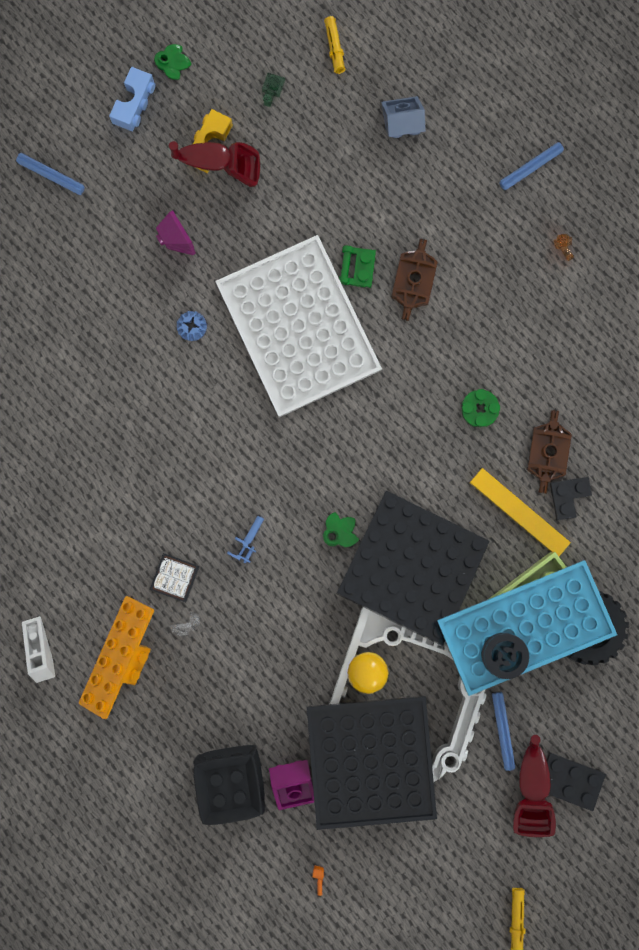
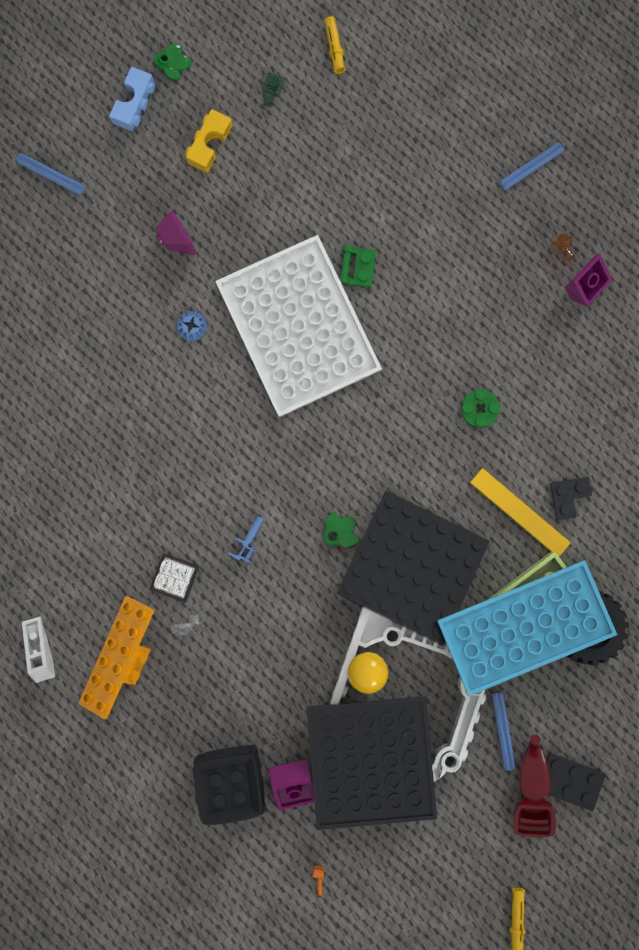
(236, 161): dark red piece -> none
(403, 117): sand blue slope -> none
(411, 293): reddish brown plate -> none
(493, 665): black wheel -> none
(545, 466): reddish brown plate -> none
(589, 281): none -> magenta slope

